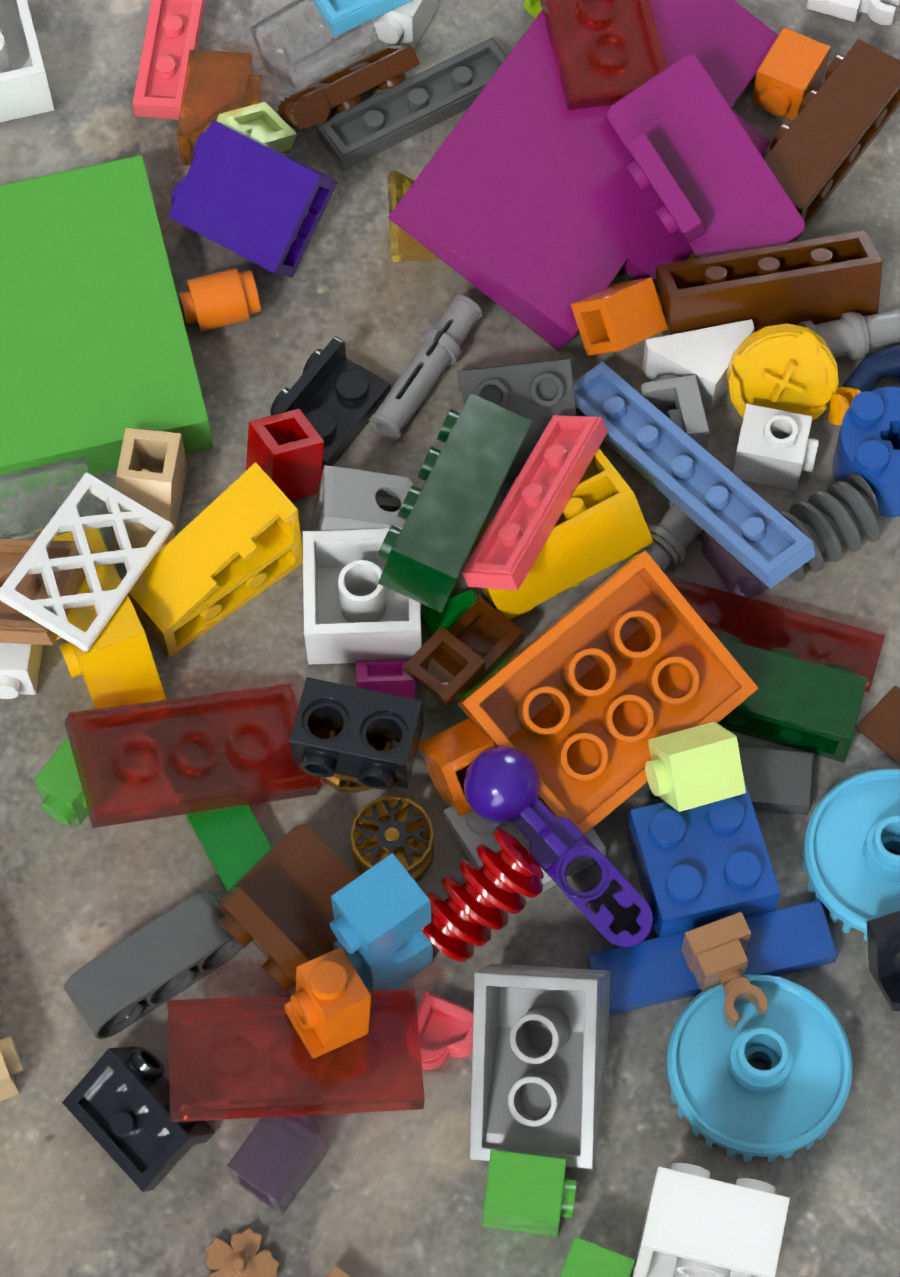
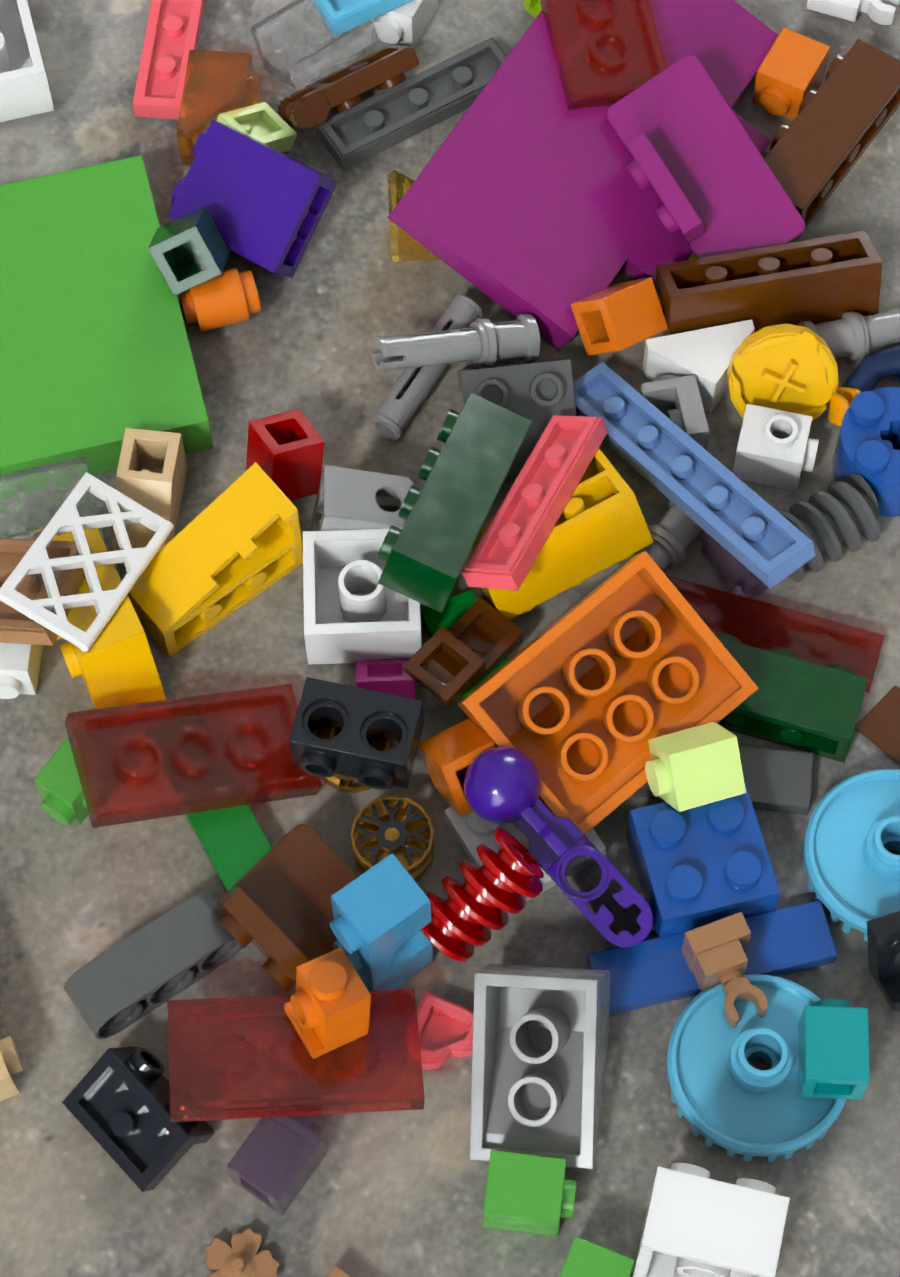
(189, 250): none -> dark green brick
(334, 398): black bracket -> none
(479, 343): none -> light grey pin
(833, 1050): none -> teal brick

